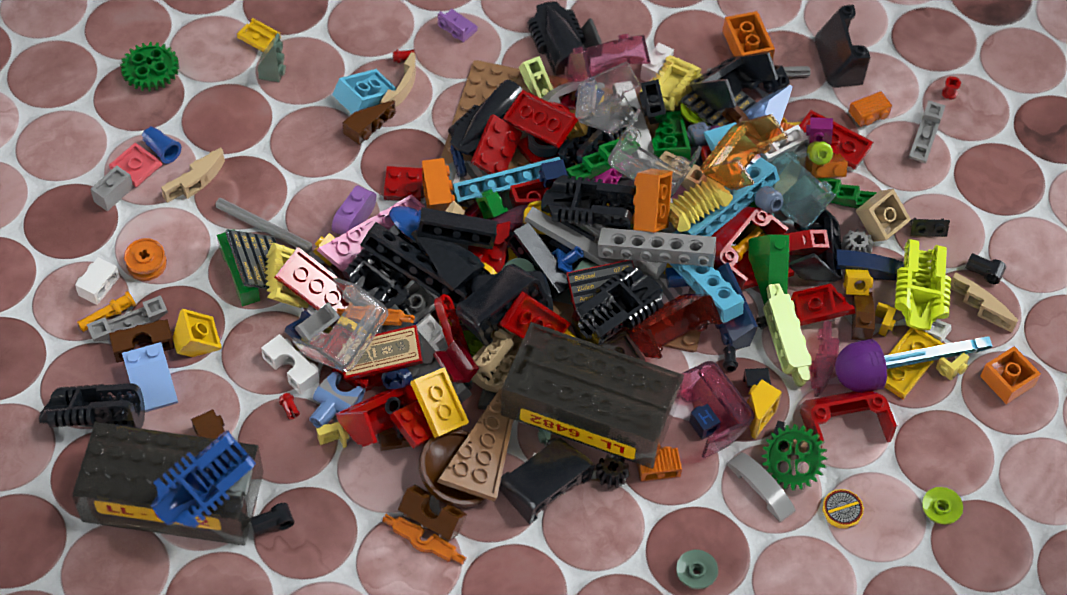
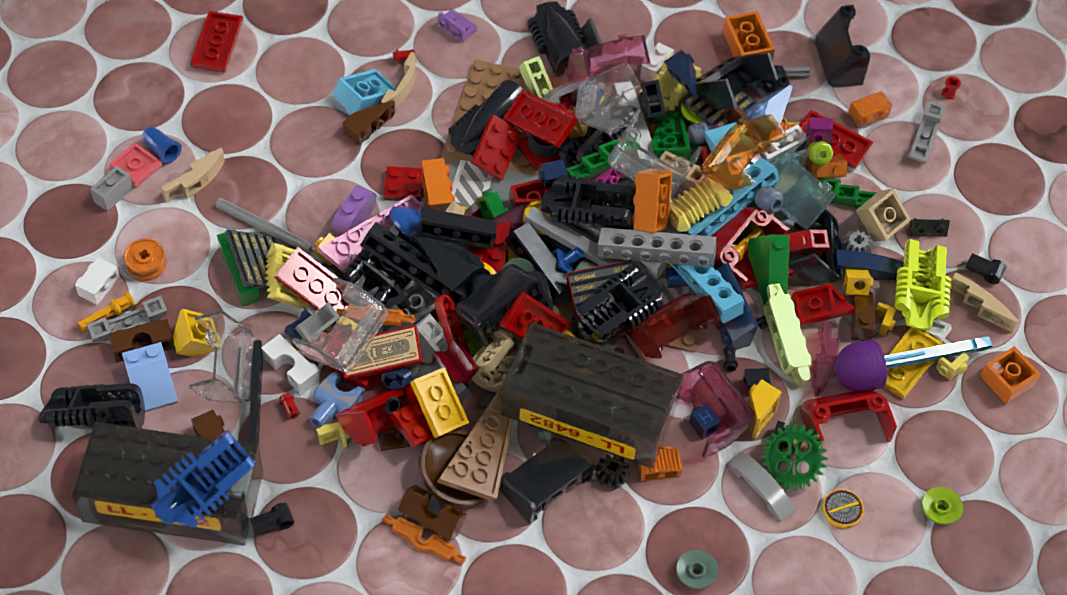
(150, 66): green gear -> none
(216, 41): none -> red plate
(232, 359): none -> clear windscreen
(256, 389): none -> black tile
(257, 34): yellow plate -> none
(271, 61): sand green slope -> none
(458, 162): dark blue axle -> none
(499, 181): medium azure brick -> none
(682, 69): none -> dark blue slope

